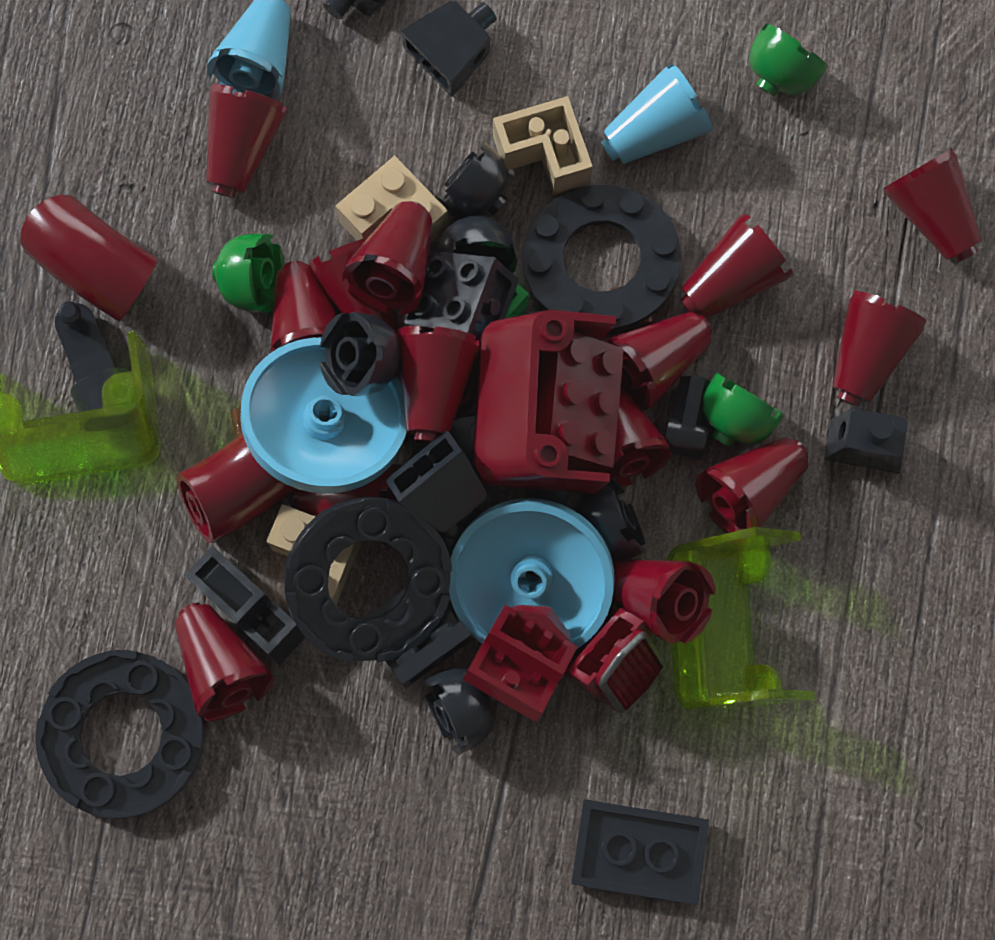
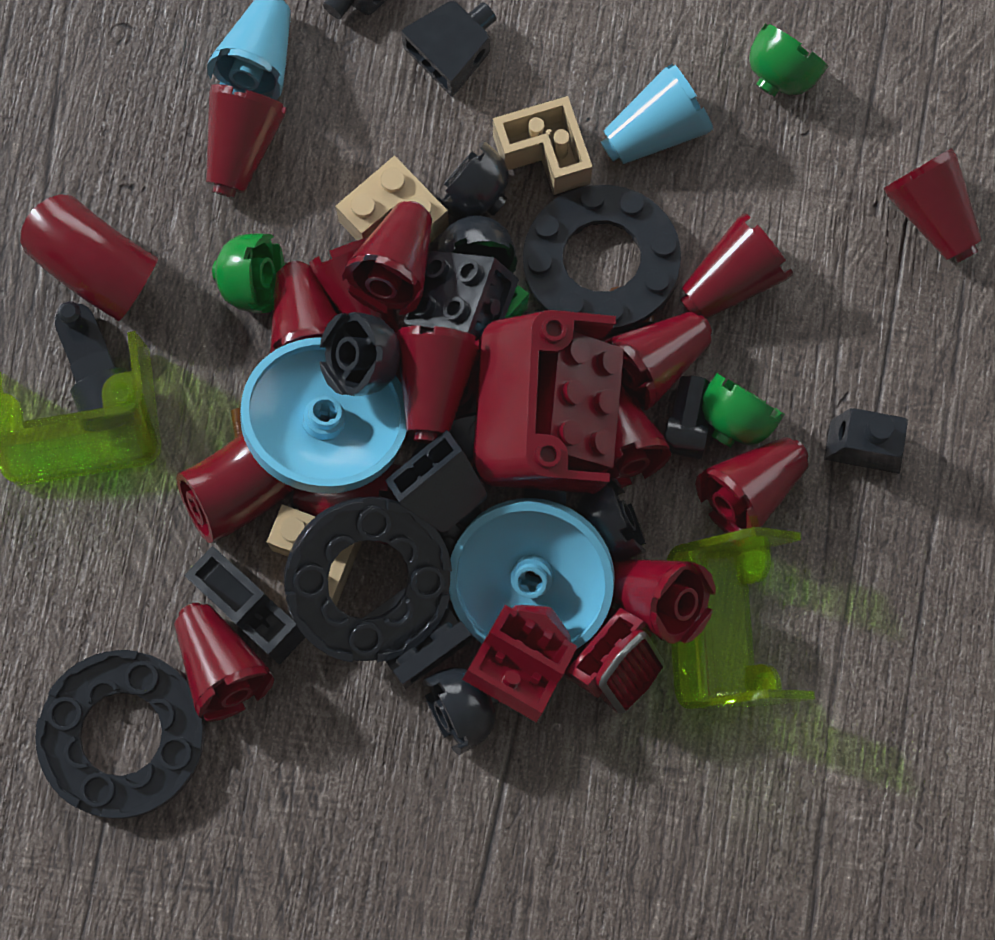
(640, 852): black plate -> none
(872, 345): dark red cone -> none

